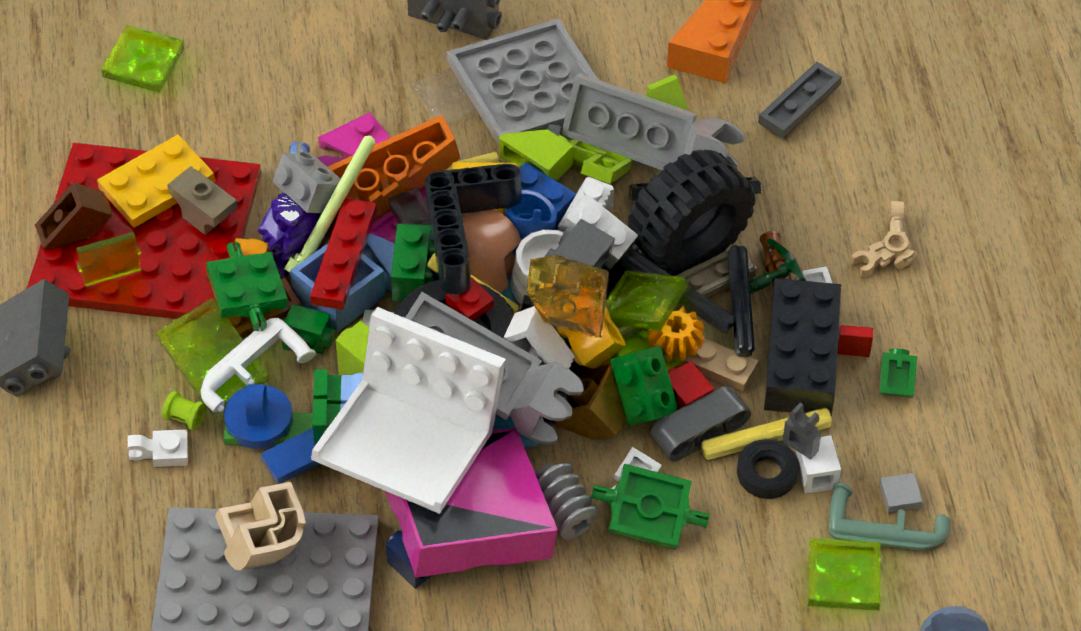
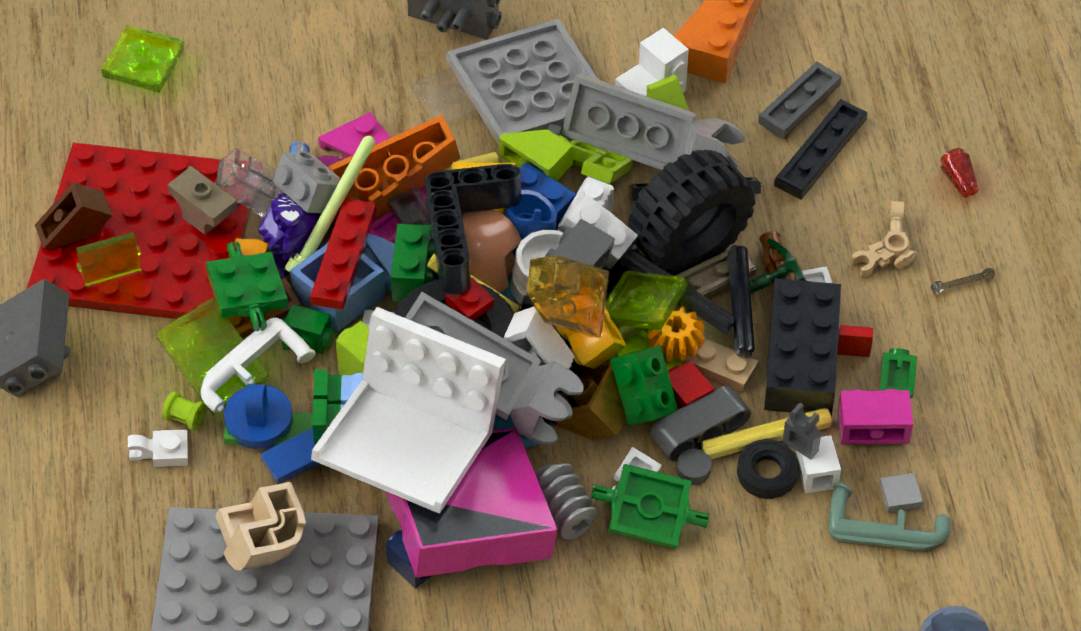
(141, 186): yellow plate -> none
(248, 181): none -> clear brick
(659, 58): none -> white brick
(694, 466): none -> dark grey tile
(820, 149): none -> black tile
(844, 574): clear neon green plate -> none
(875, 417): none -> dark pink brick
(938, 286): none -> clear smoke hinge
(960, 172): none -> clear red cone

